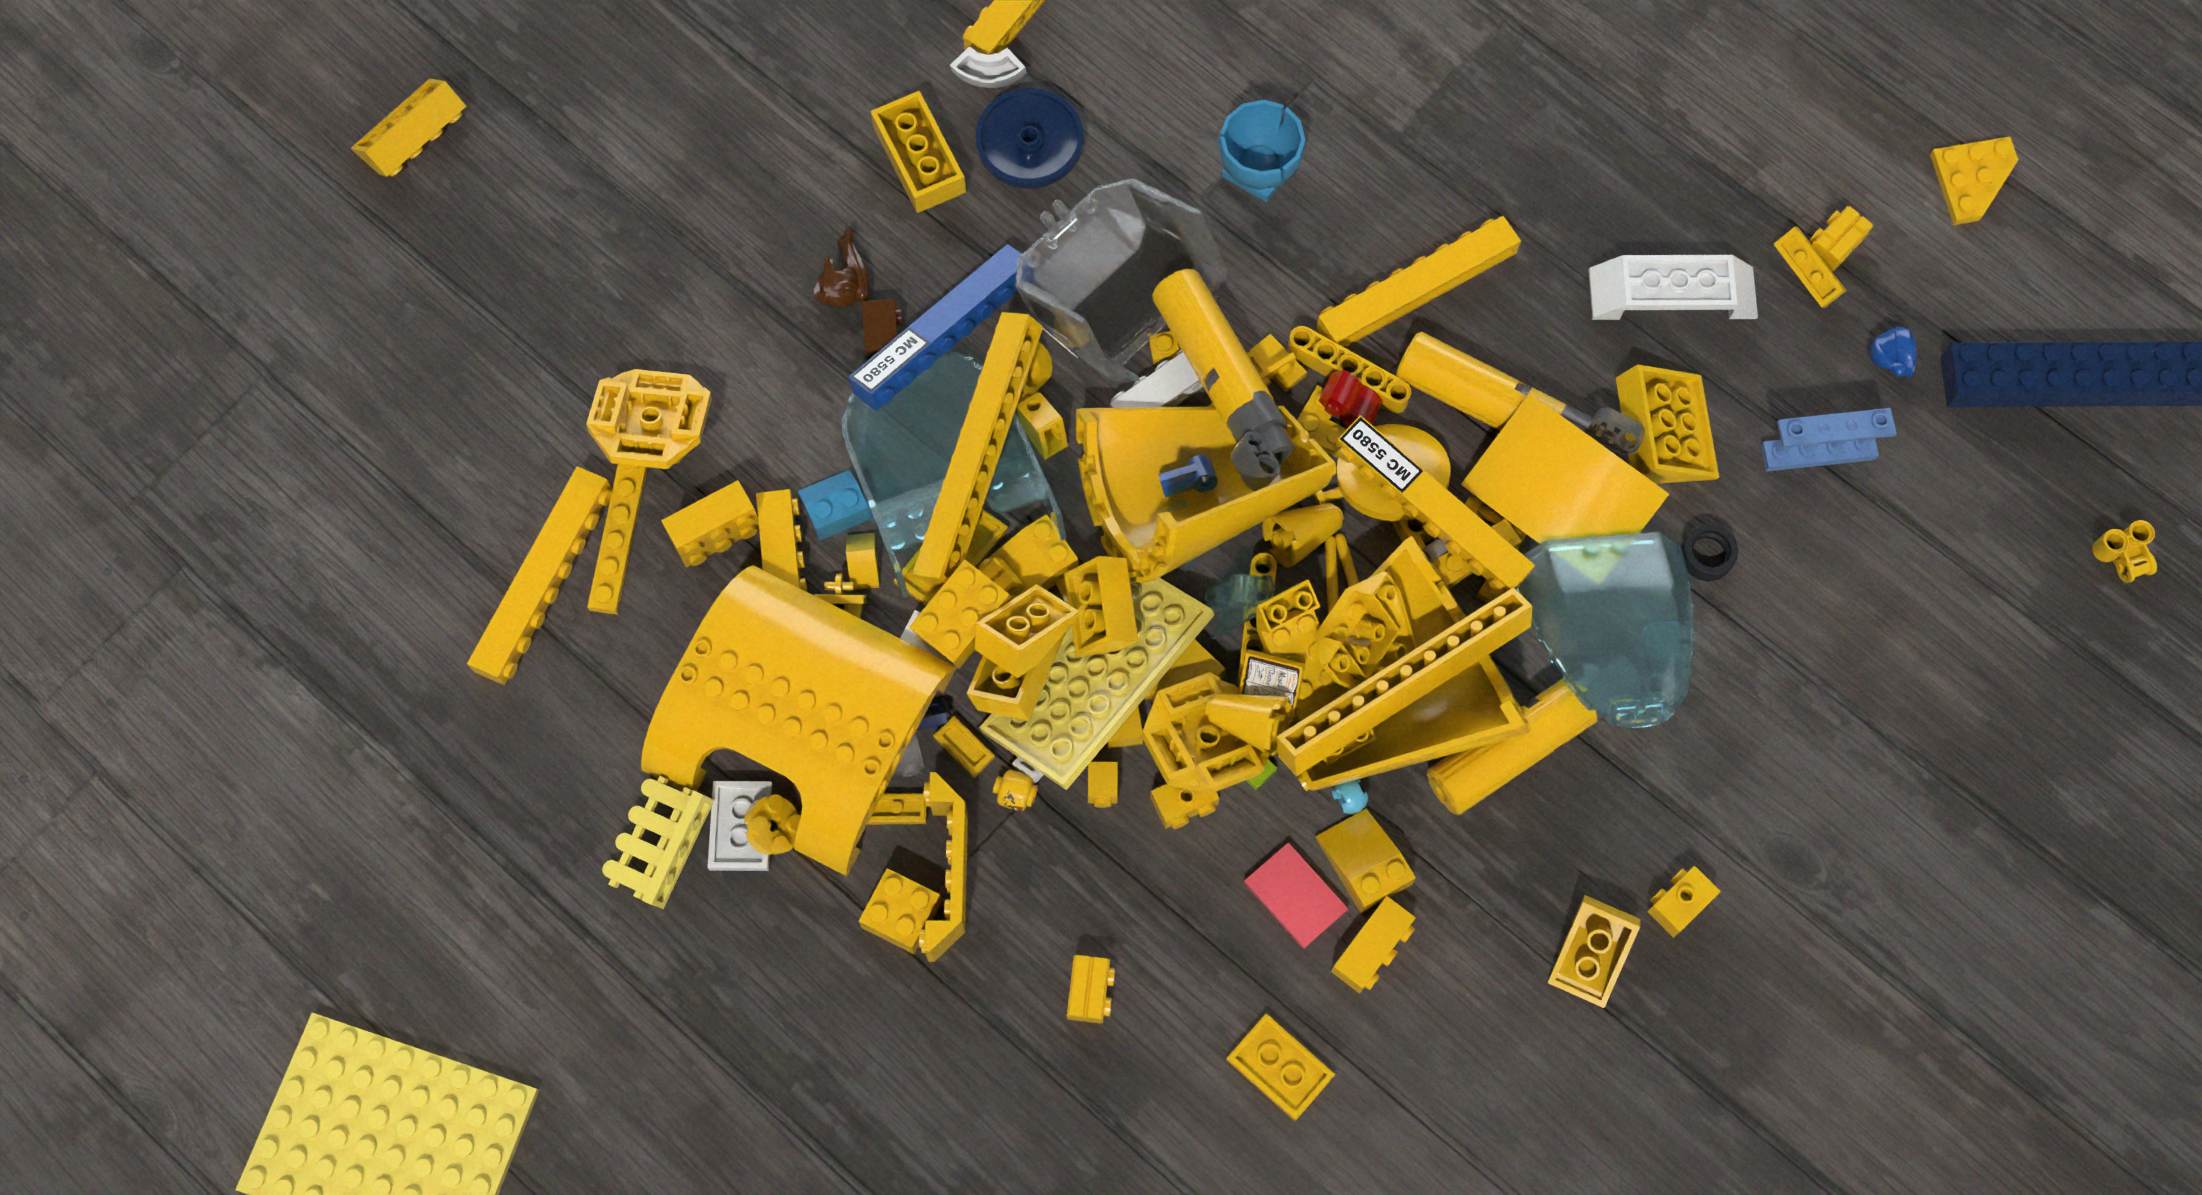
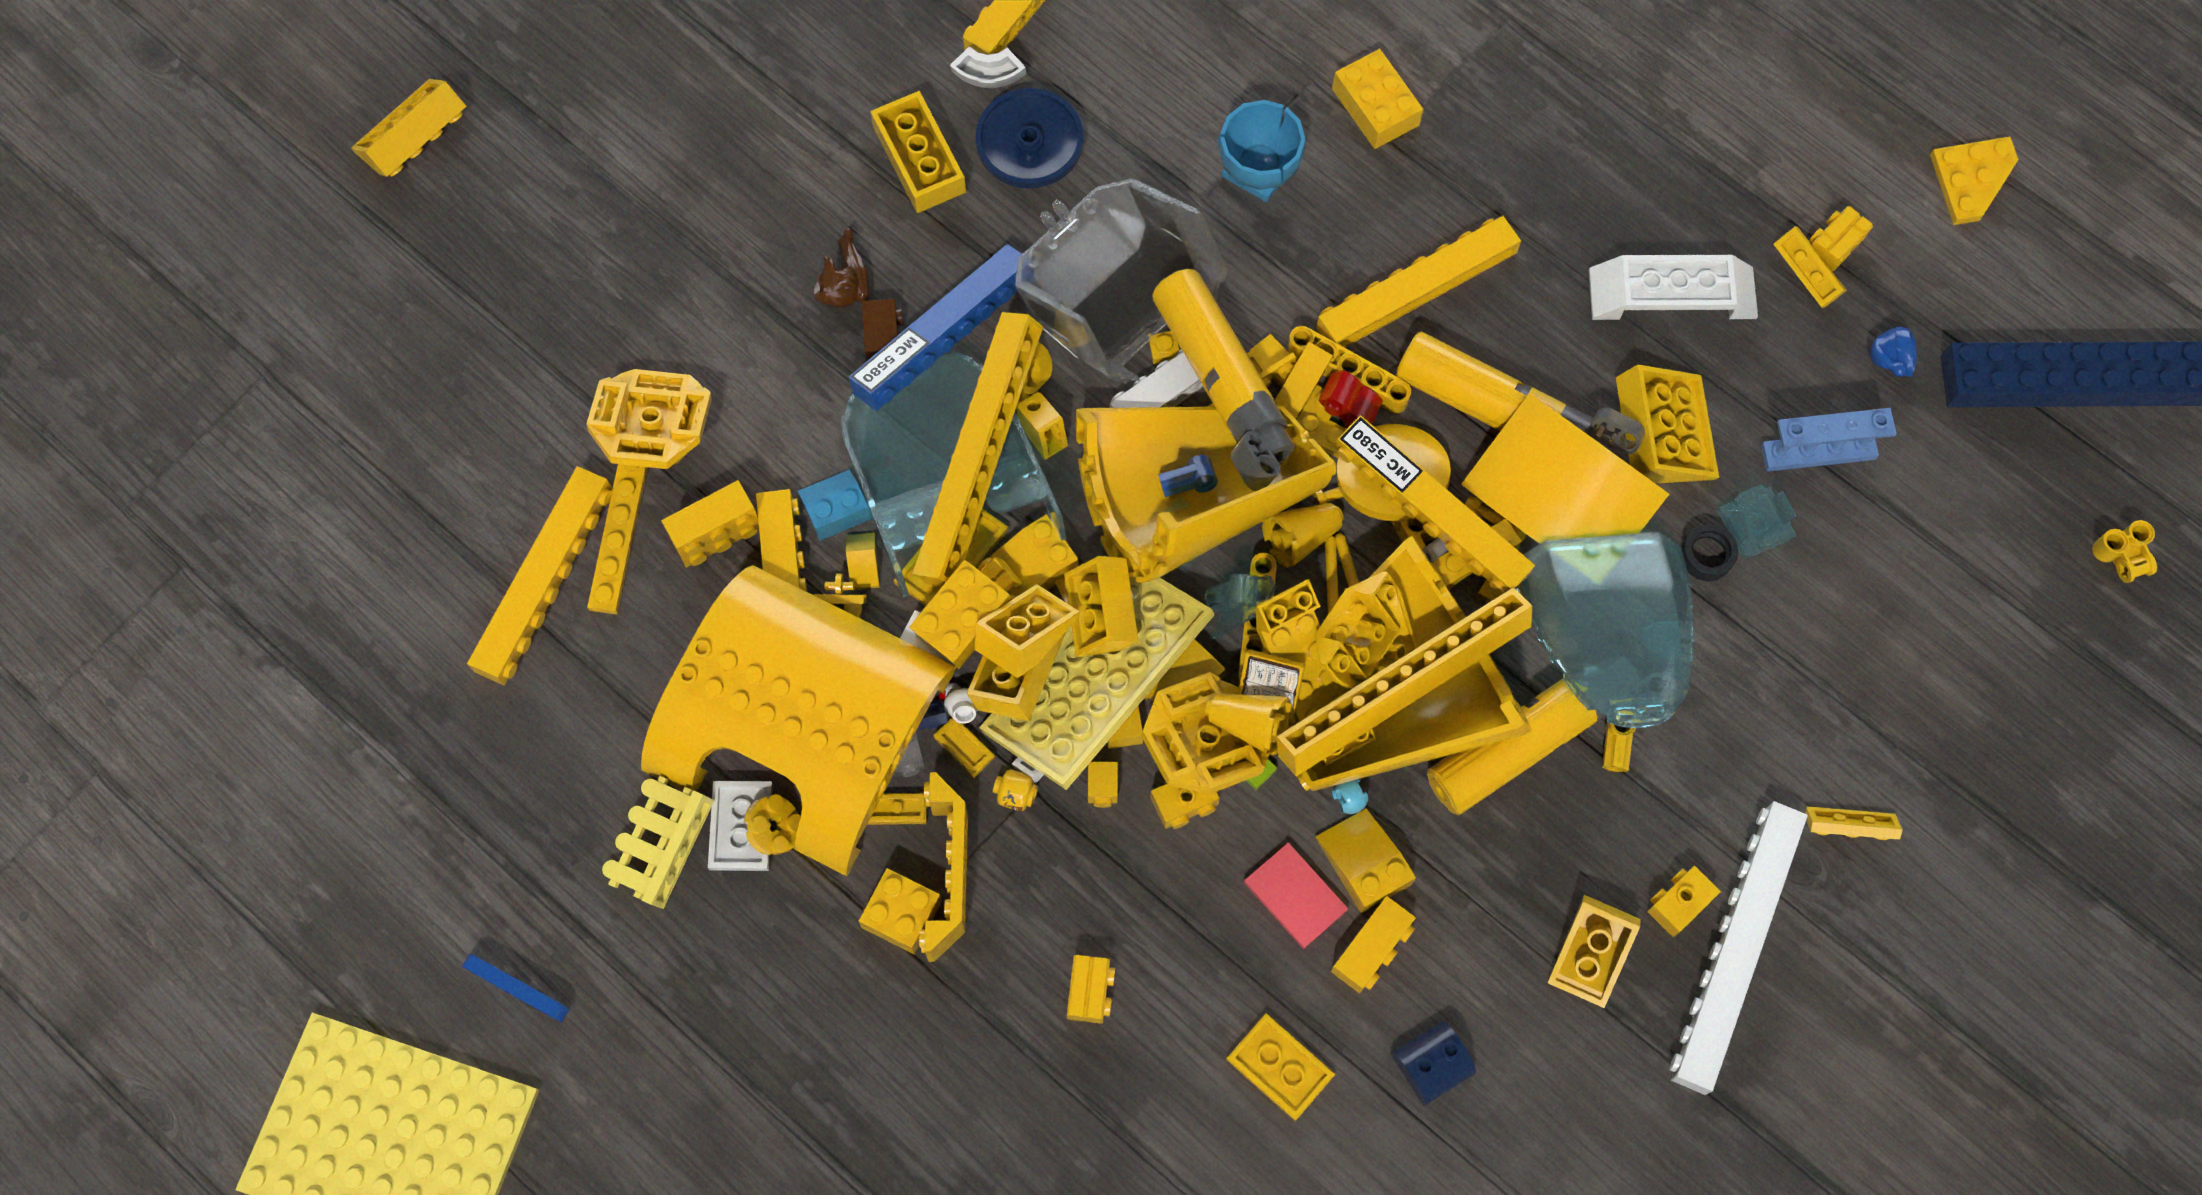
(515, 988): none -> blue beam
(958, 704): none -> white animal
(1303, 379): none -> yellow tile
(1377, 98): none -> yellow brick
(1434, 1062): none -> dark blue brick
(1617, 748): none -> yellow piece
(1738, 948): none -> white brick
(1758, 520): none -> clear light blue panel
(1853, 823): none -> yellow plate

